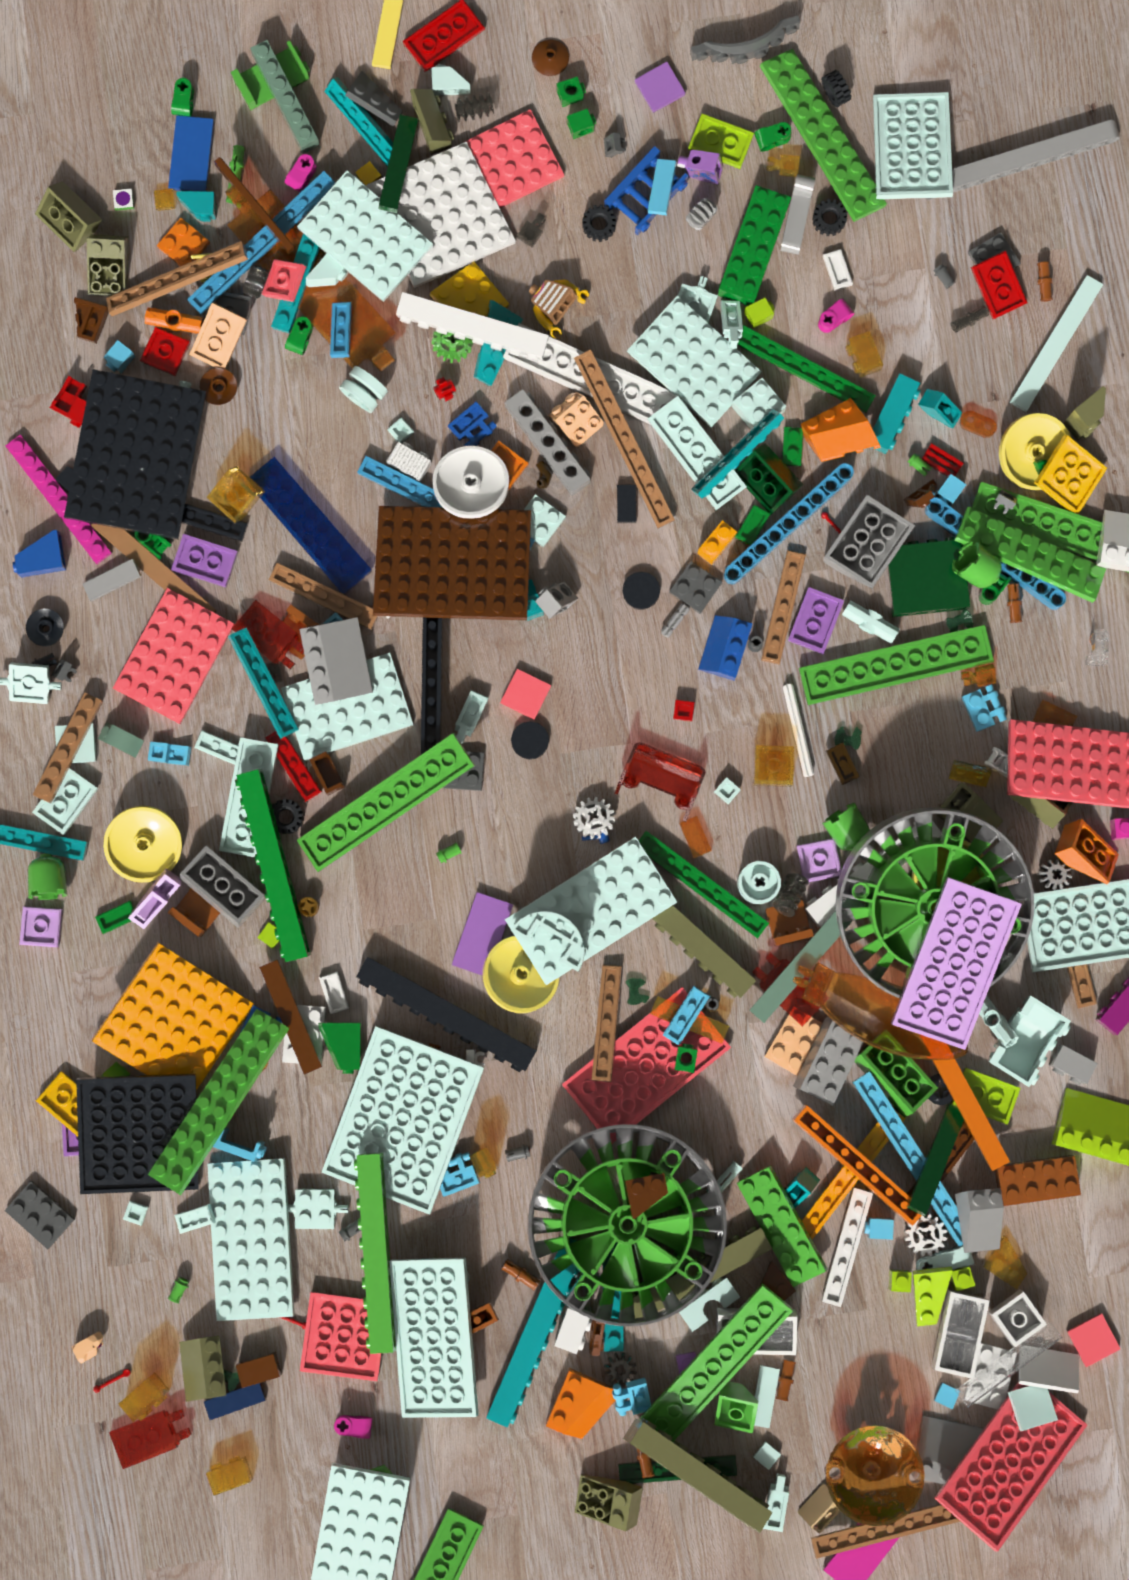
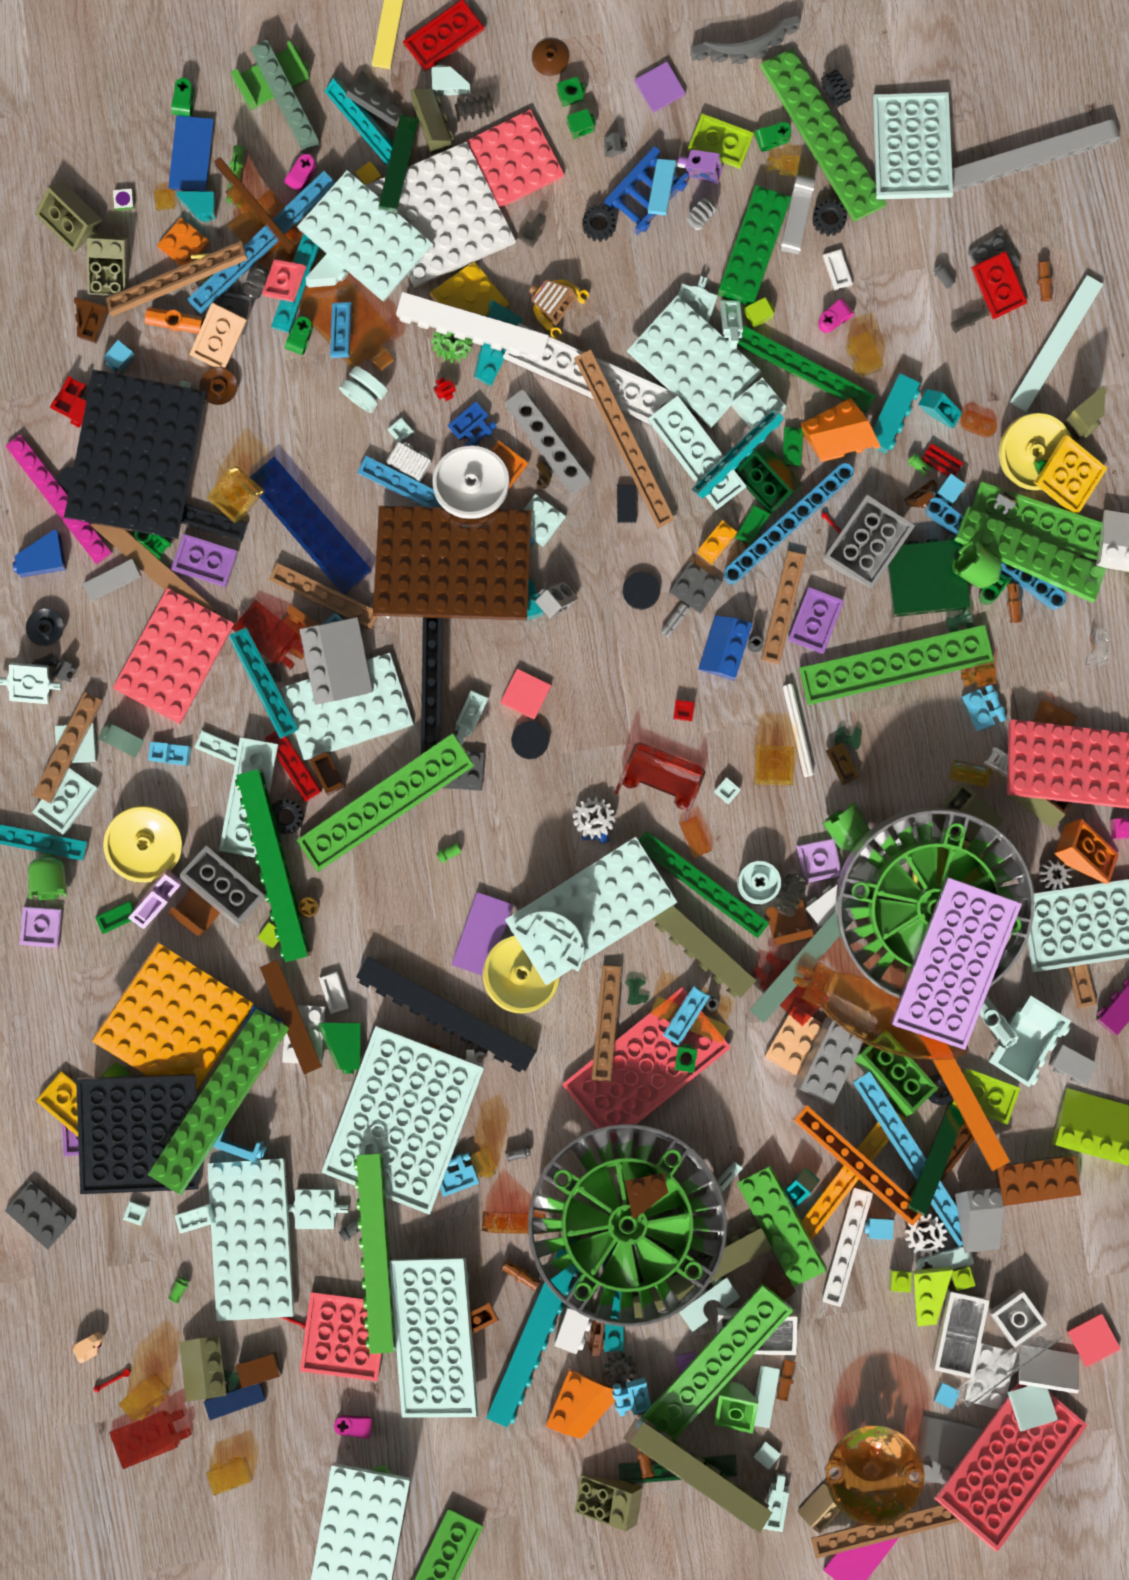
(165, 351): red tile -> none
(506, 1222): none -> clear orange slope
(576, 418): light nougat bracket -> none
(870, 621): light aqua piece -> none
(1006, 1264): clear yellow wing -> none

